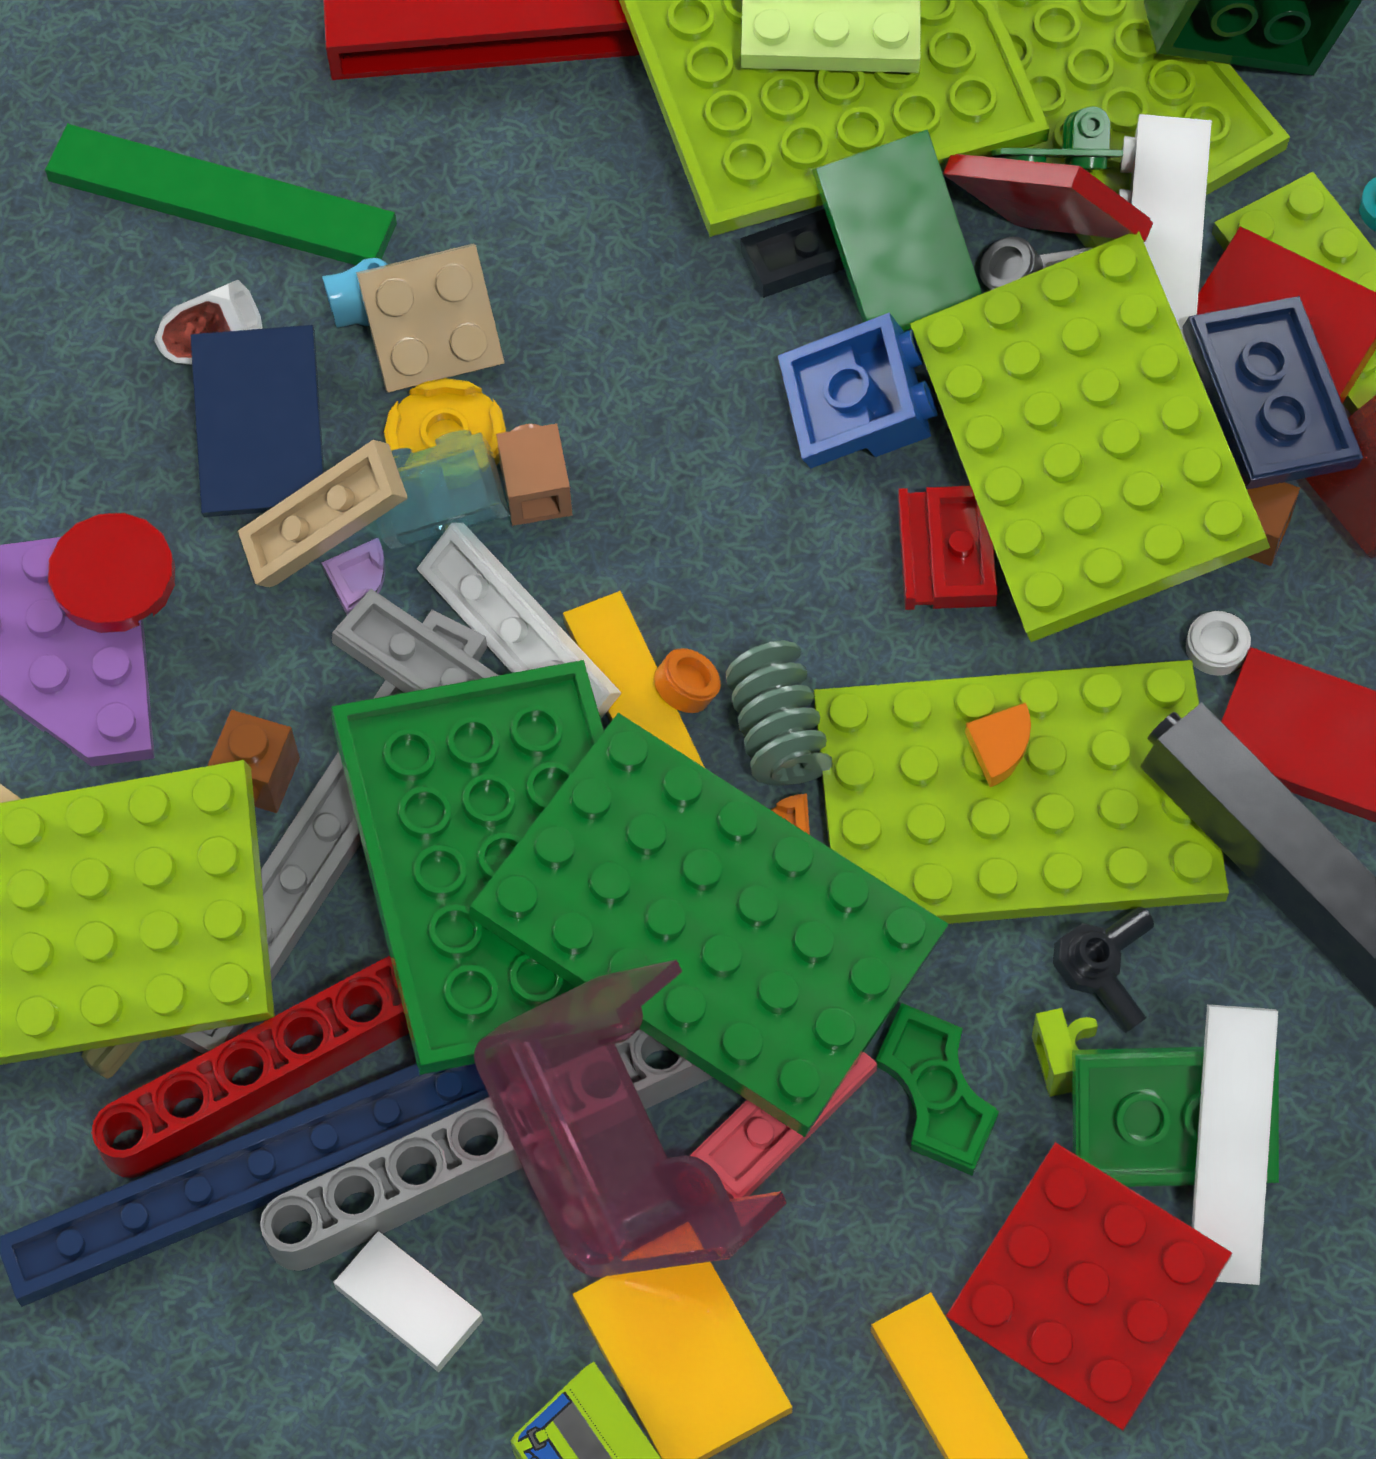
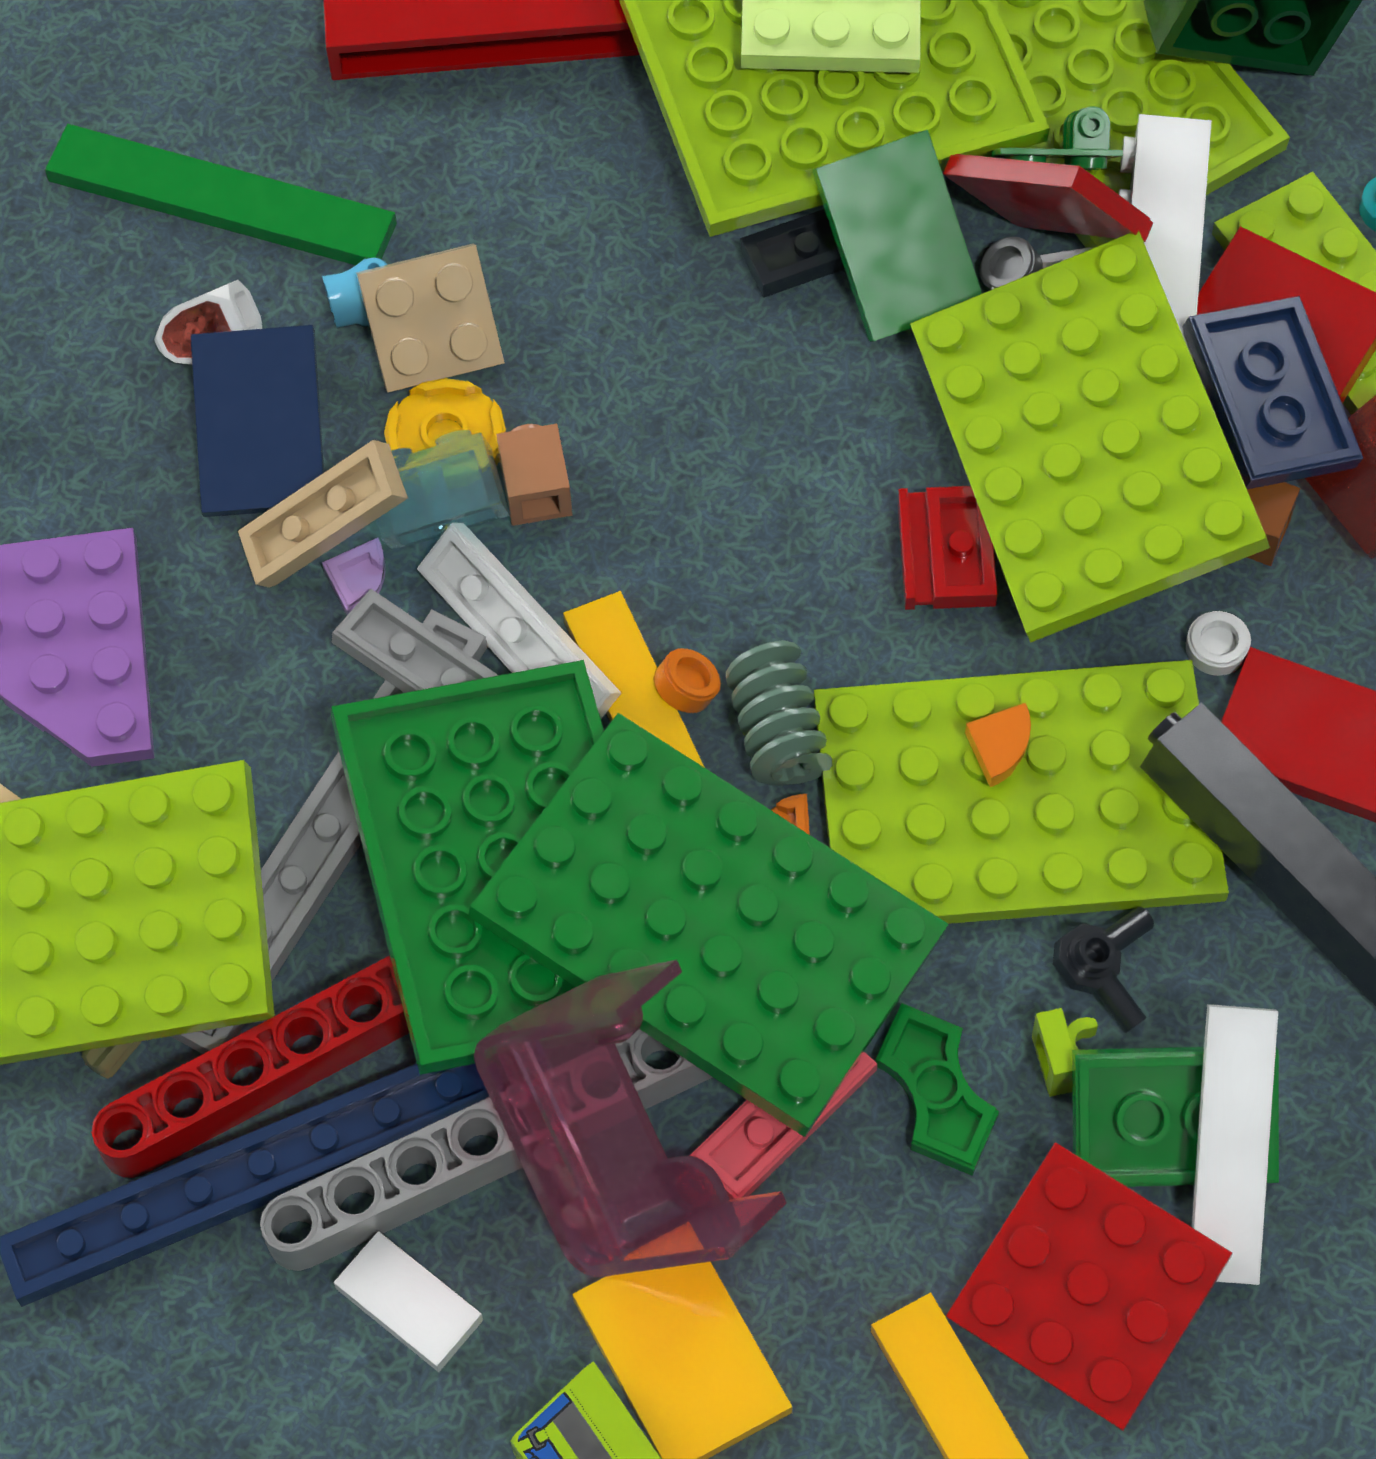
(111, 572): red tile -> none
(268, 751): dark orange brick -> none
(857, 392): blue plate -> none

